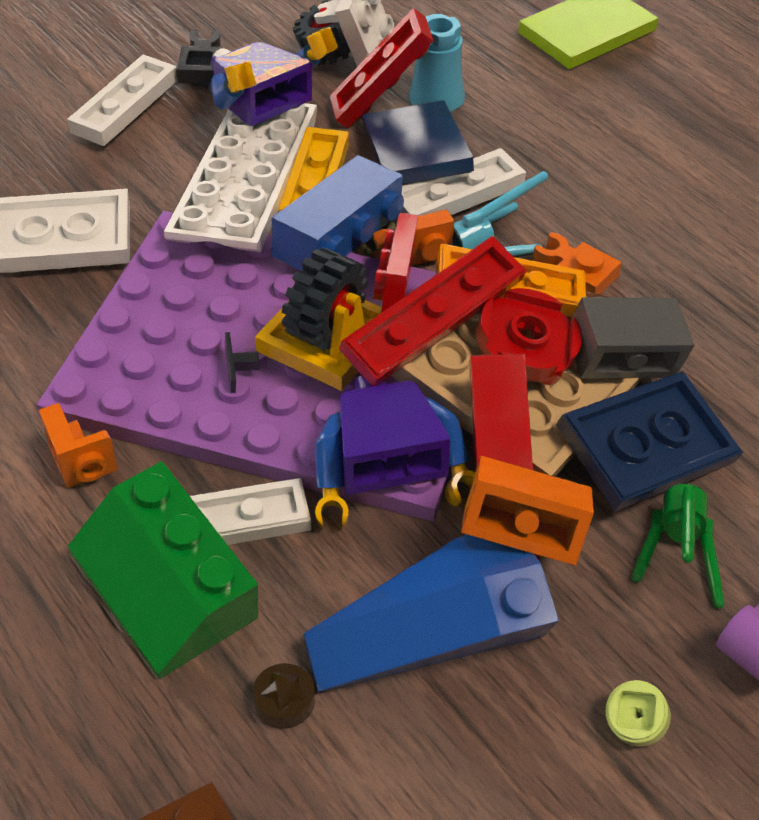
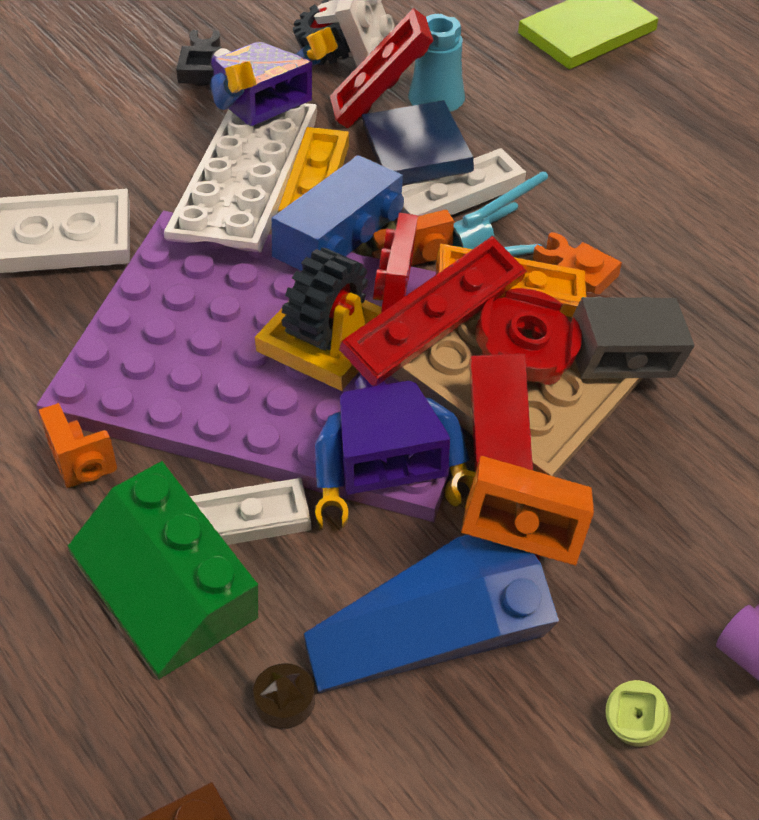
(122, 100): white plate -> none
(238, 362): black piece -> none
(648, 440): dark blue tile -> none
(684, 521): green plant -> none

